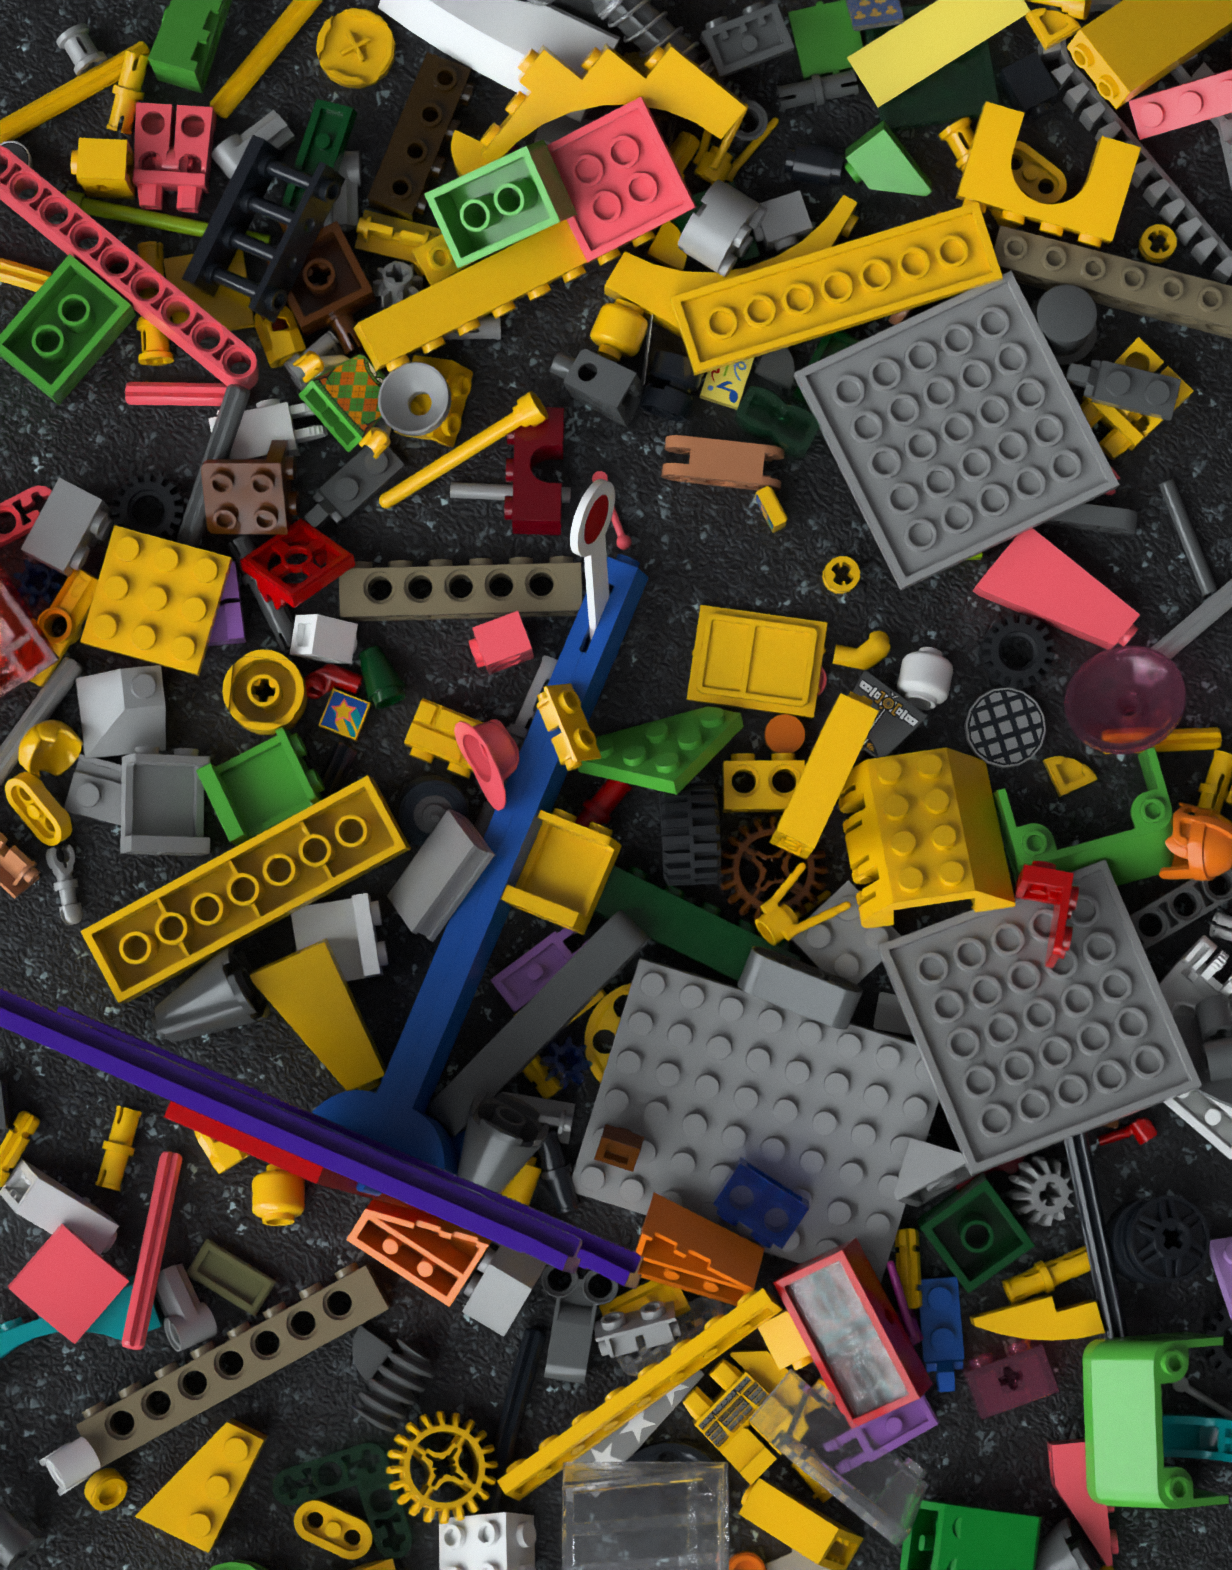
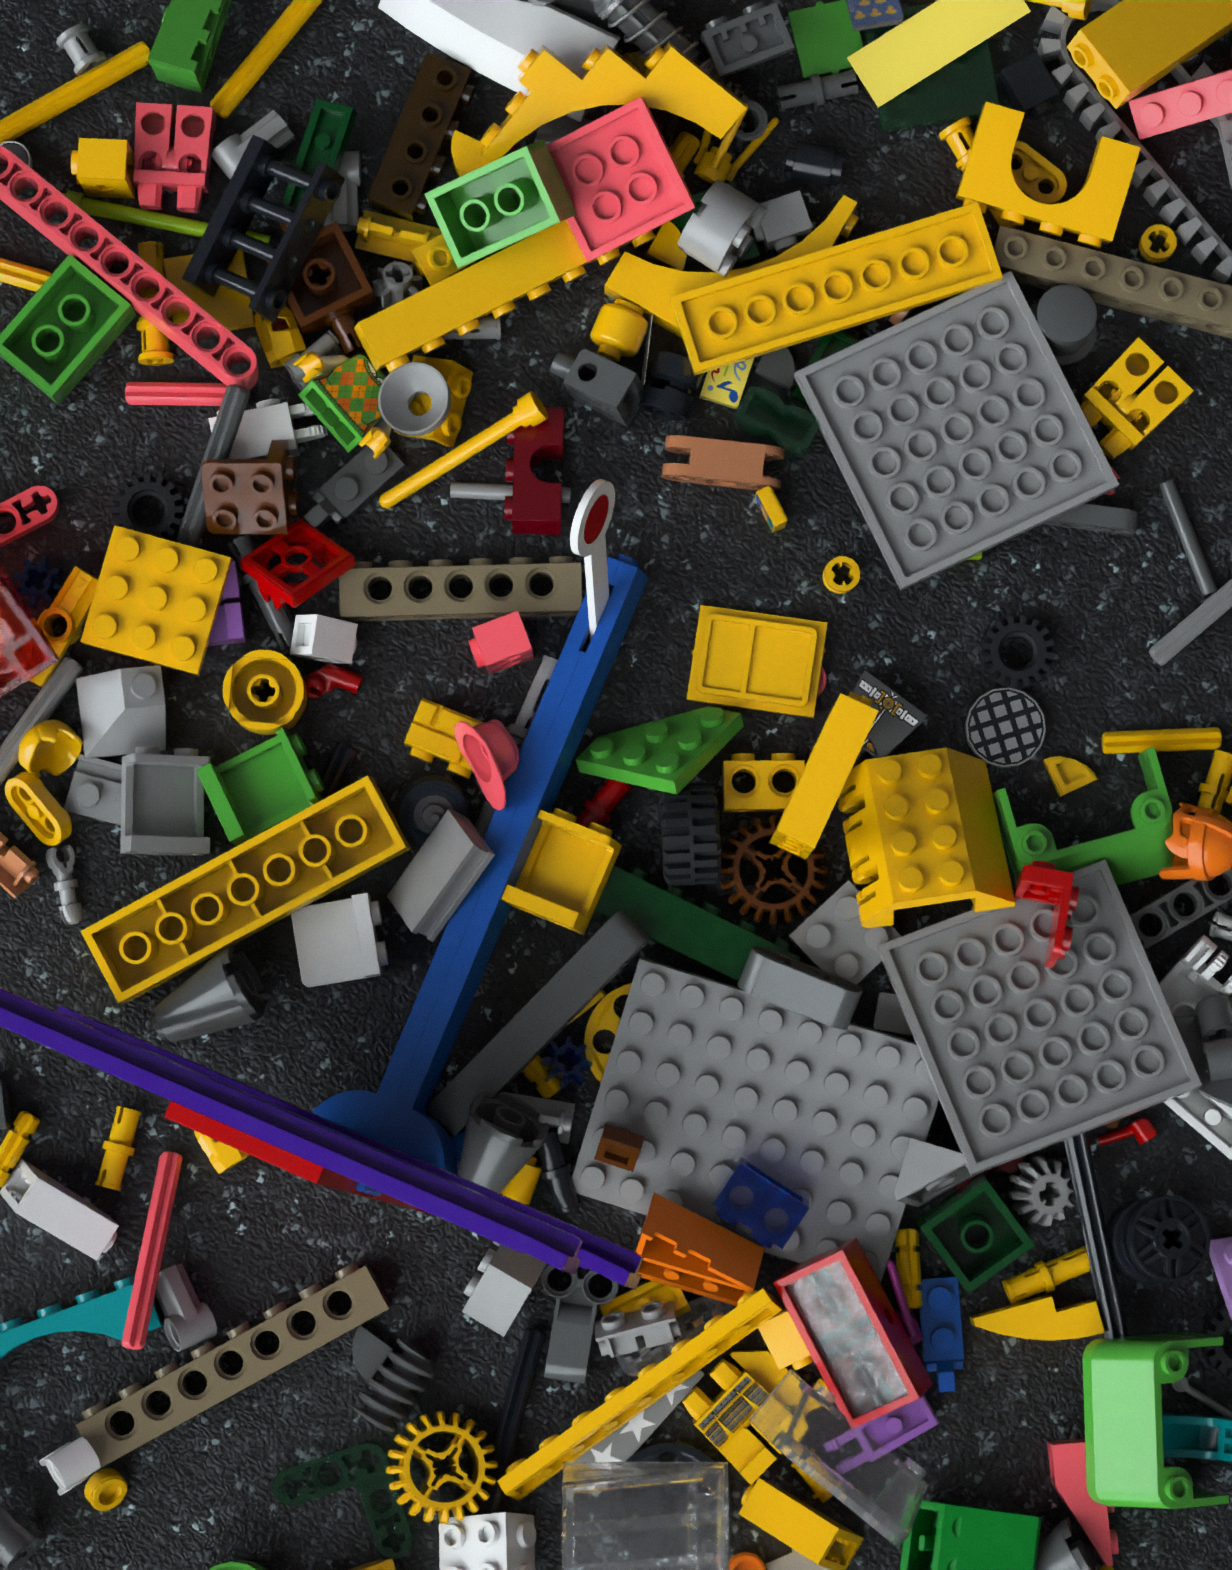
(66, 527): light grey brick -> none
(68, 1283): coral slope -> none
(128, 92): yellow pin -> none
(206, 1487): yellow wedge -> none
(231, 1277): olive tile -> none
(278, 1196): yellow head -> none
(321, 1009): yellow slope -> none
(333, 1530): yellow plate -> none
(344, 714): tile -> none
(356, 48): yellow tile -> none
(380, 678): dark green cone -> none
(420, 1247): orange wedge -> none
(534, 969): medium lavender hinge -> none
(562, 709): yellow hinge -> none
(623, 541): coral hinge -> none
(783, 922): yellow plant -> none
(784, 734): orange tile -> none
(866, 655): yellow arm -> none
(885, 164): bright green slope -> none
(925, 678): white head -> none
(1031, 1384): clear pink brick -> none
(1051, 26): yellow tile -> none
(1055, 590): coral slope -> none
(1120, 683): clear pink dish -> none
(1126, 388): dark grey hinge -> none

